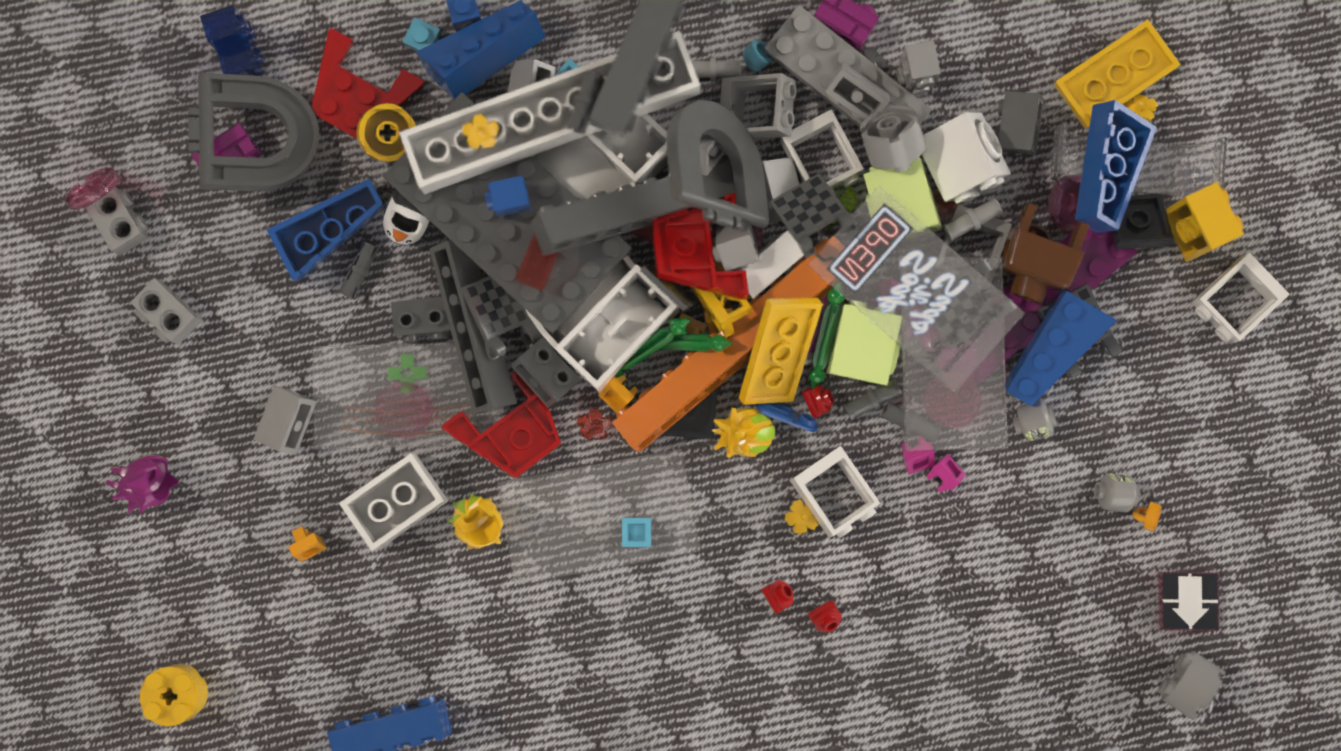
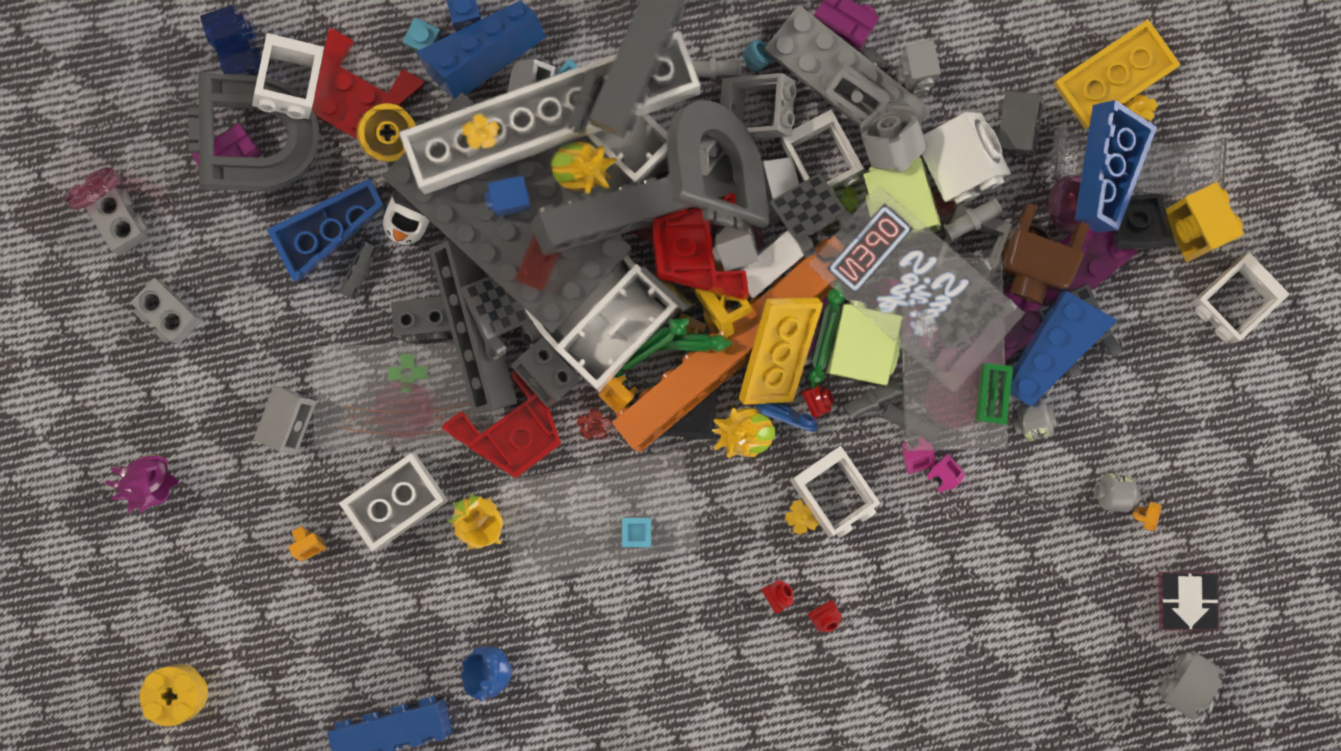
(293, 52): none -> white window
(485, 672): none -> blue hair
(581, 166): none -> yellow hair
(925, 324): none -> clear plate
(993, 391): none -> green tile

